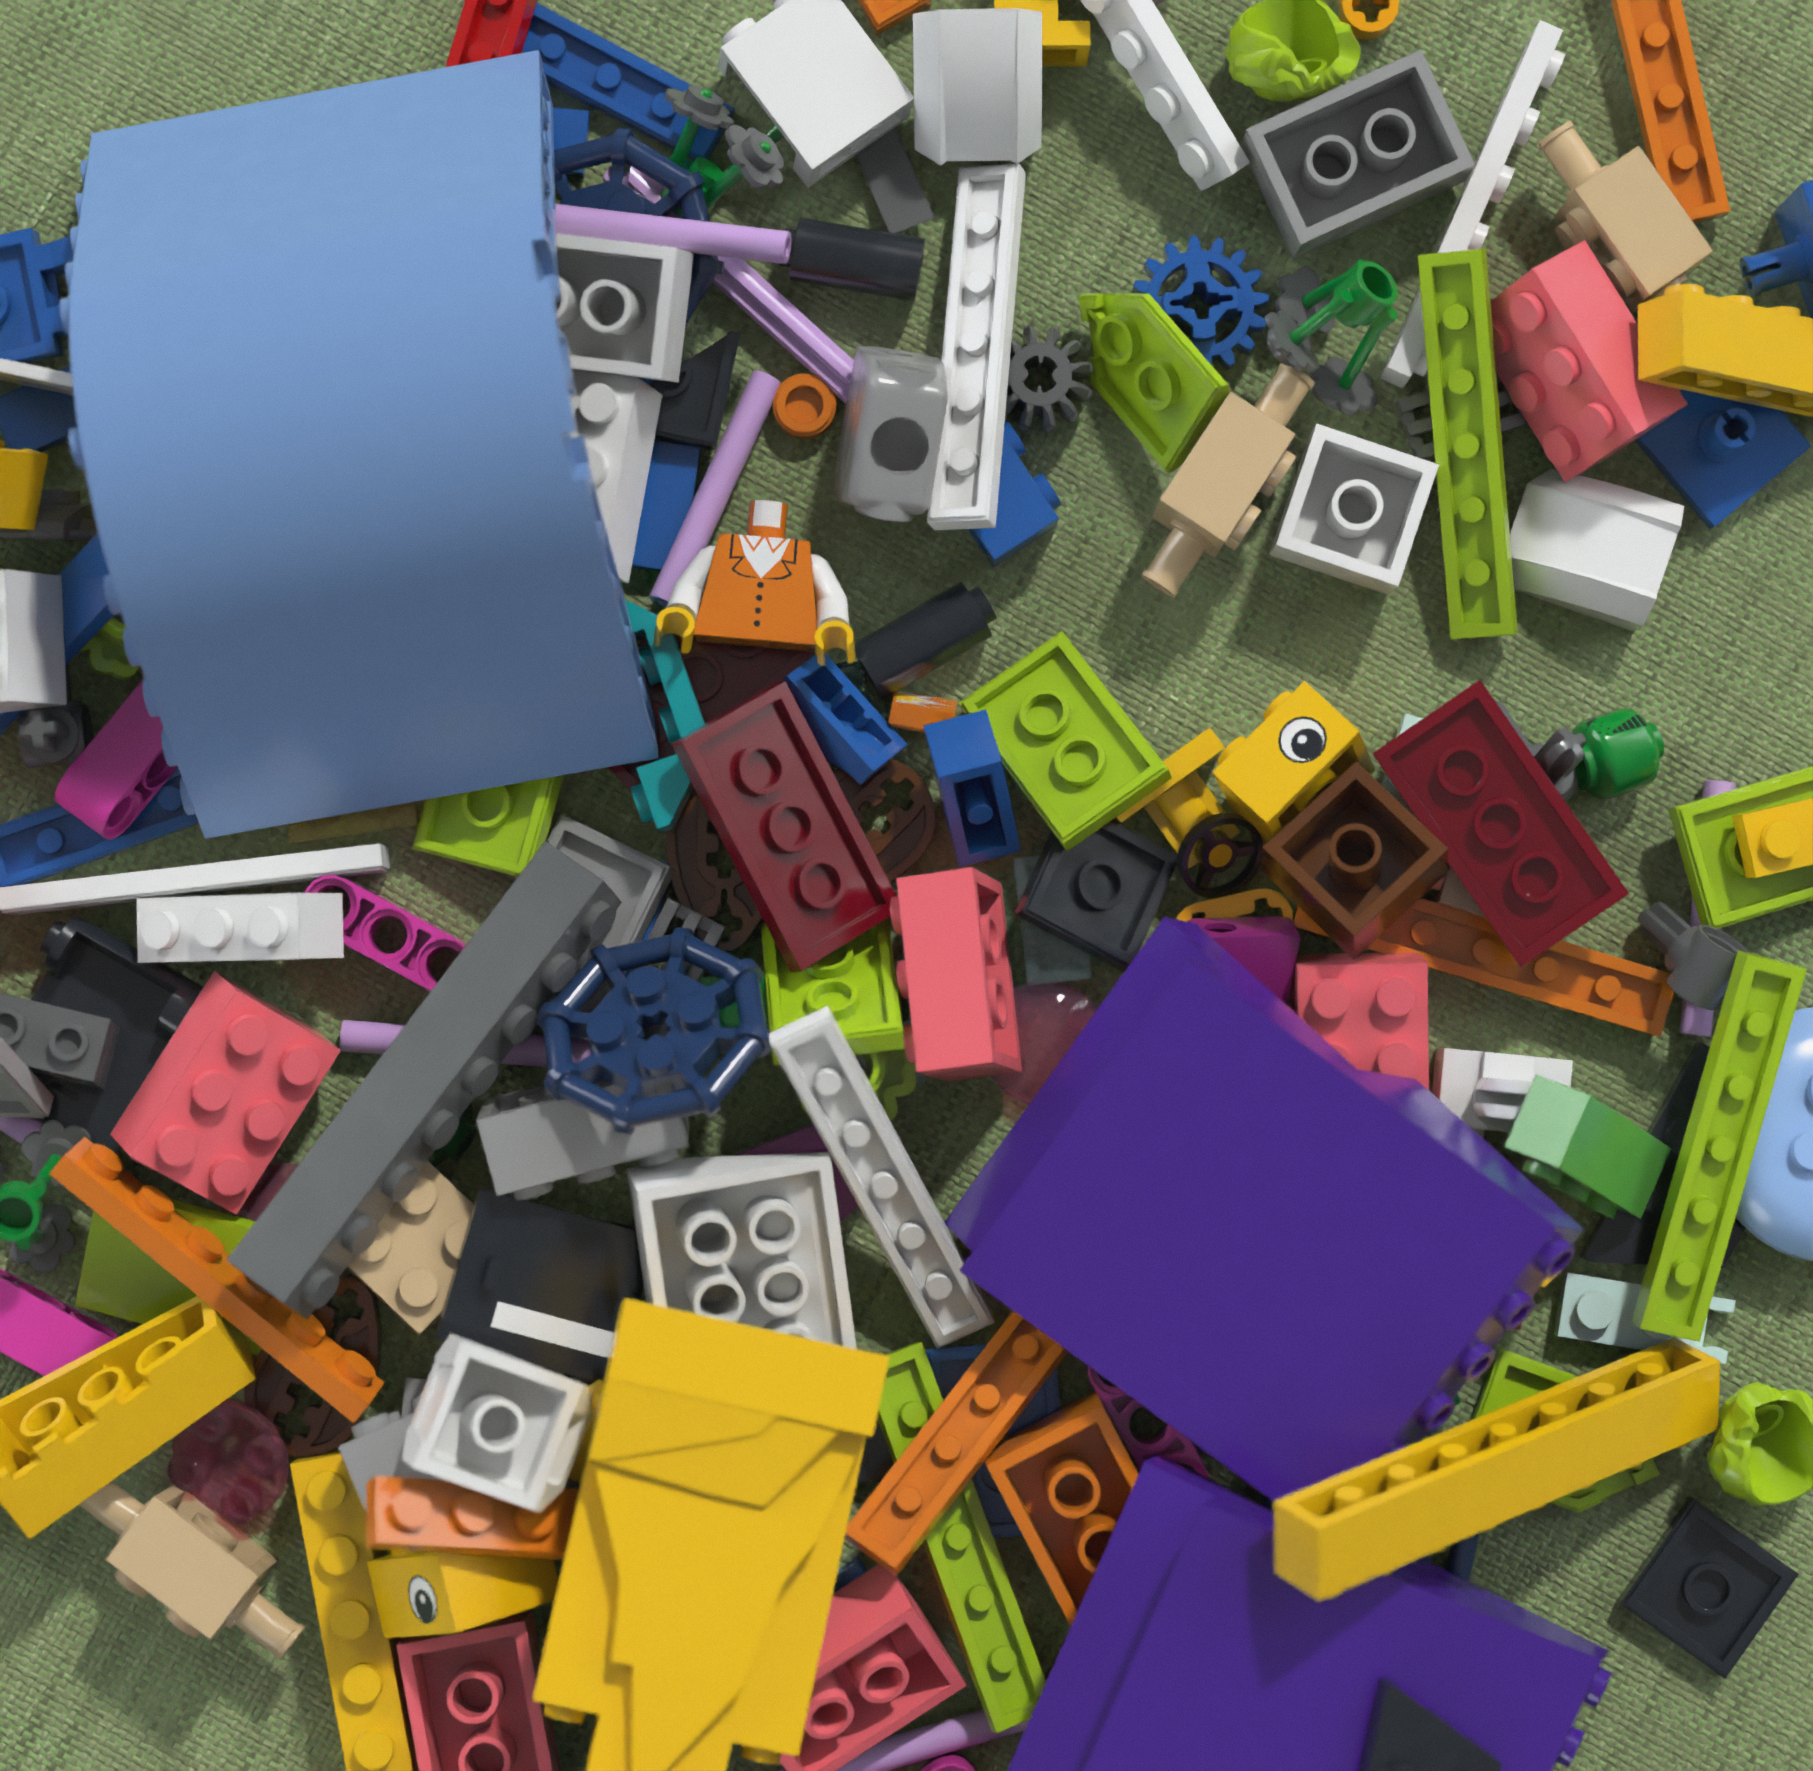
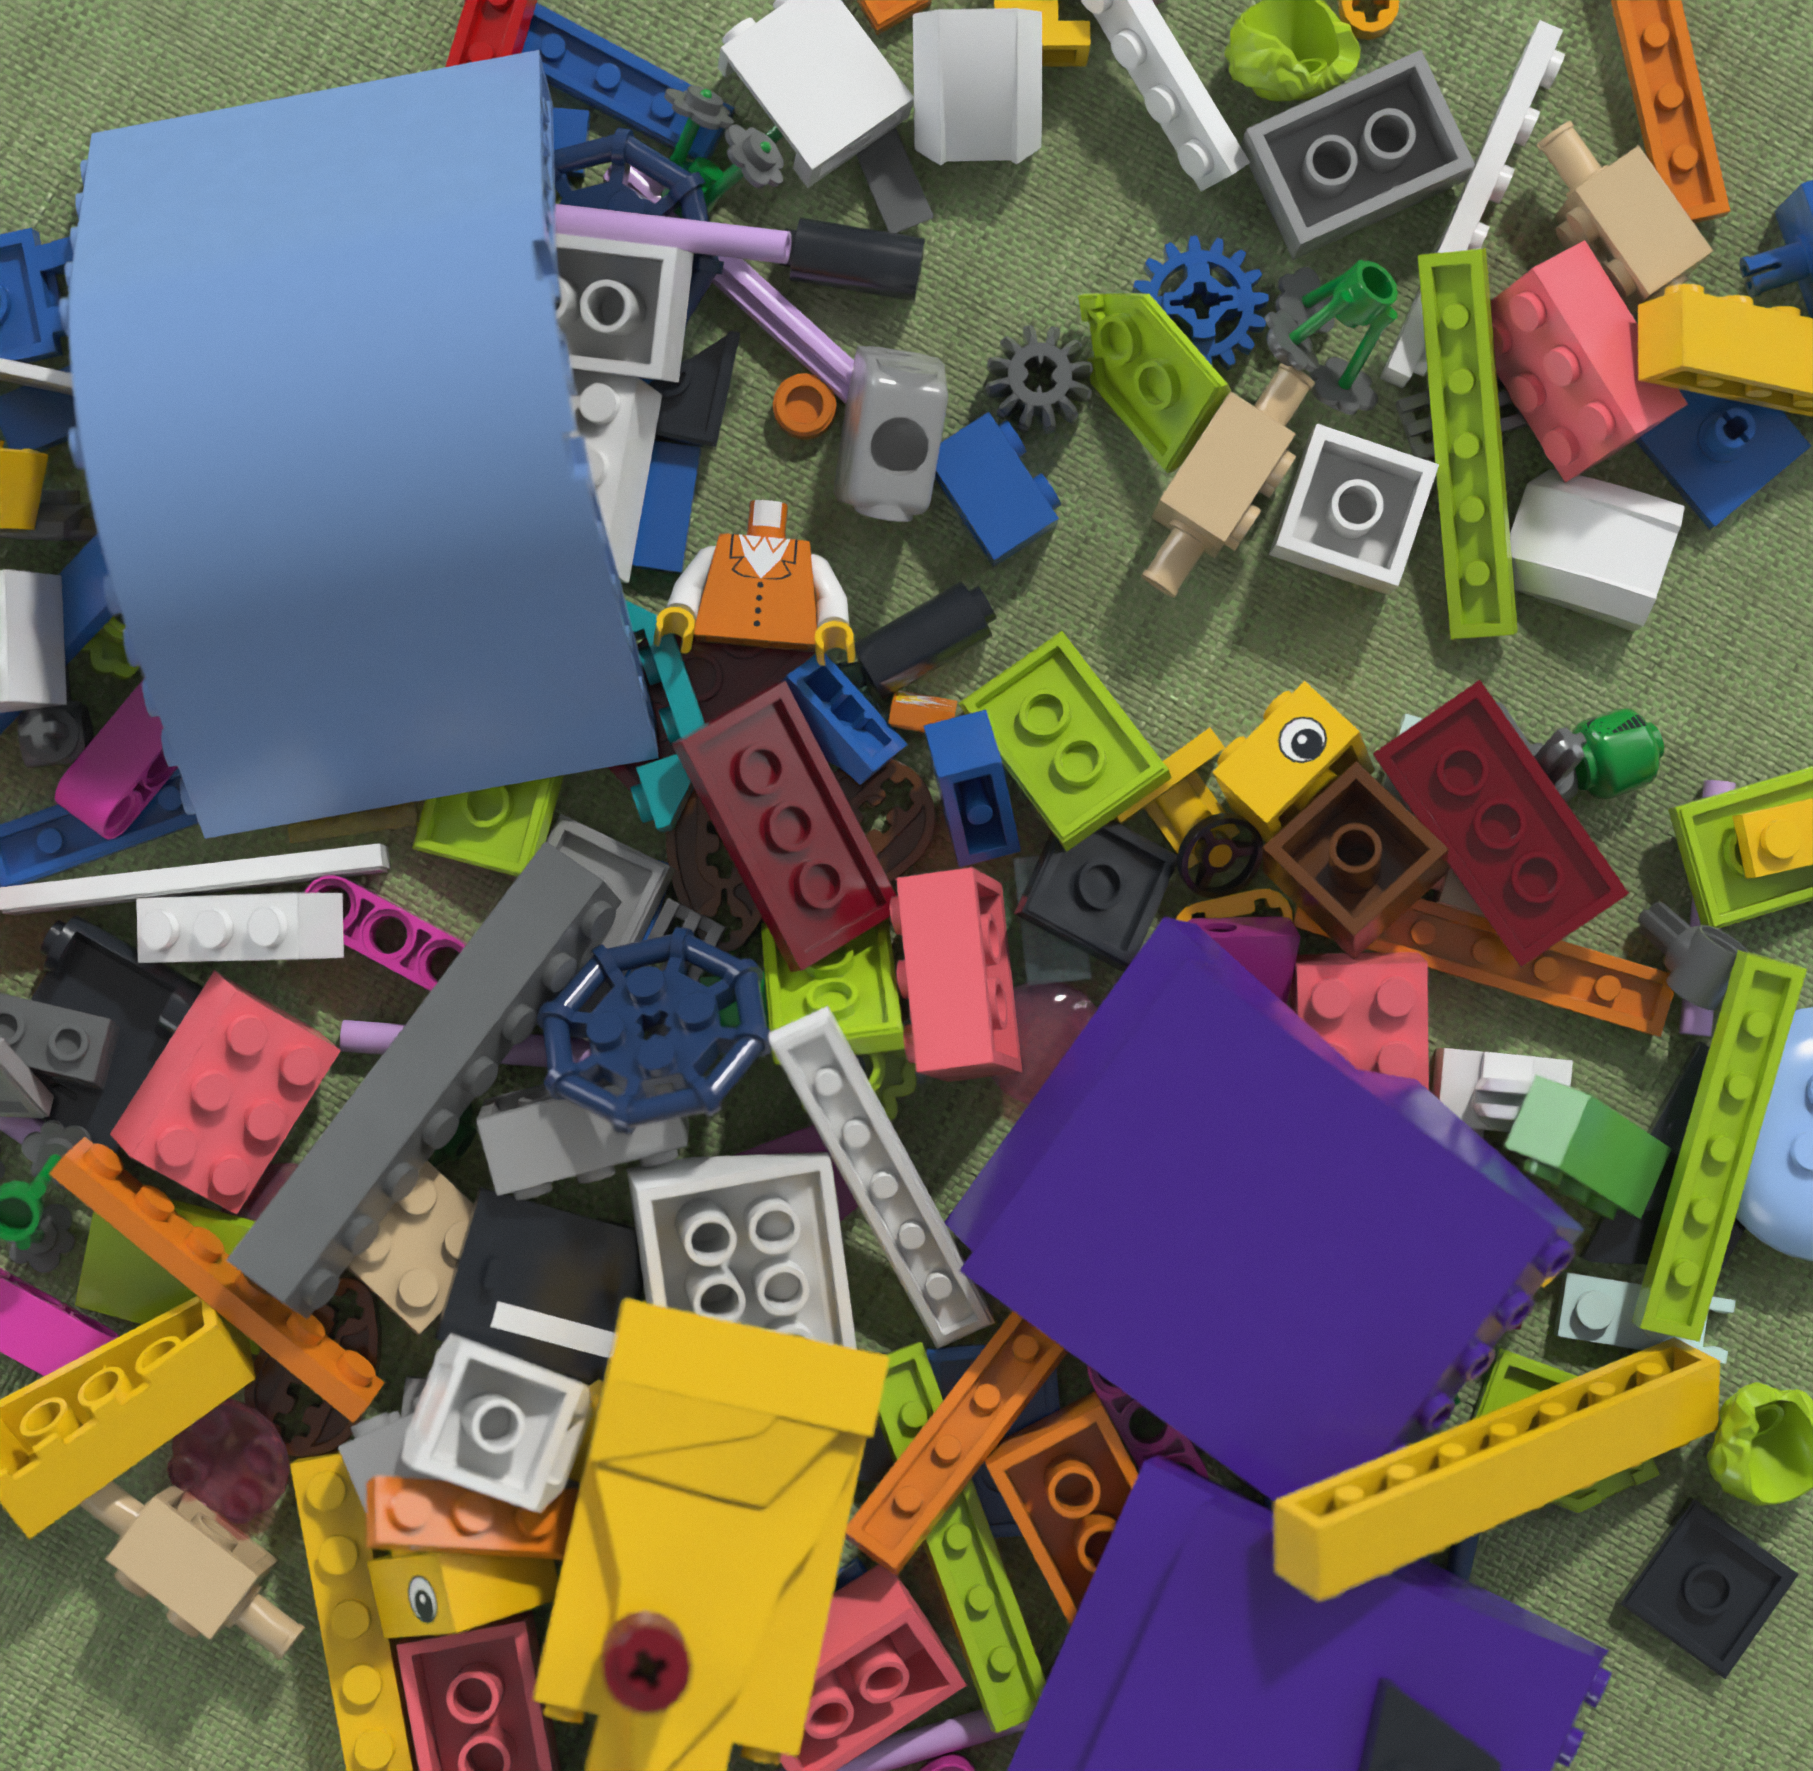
(627, 1680): none -> dark red piece
(718, 481): lavender piece -> none
(978, 345): white tile -> none

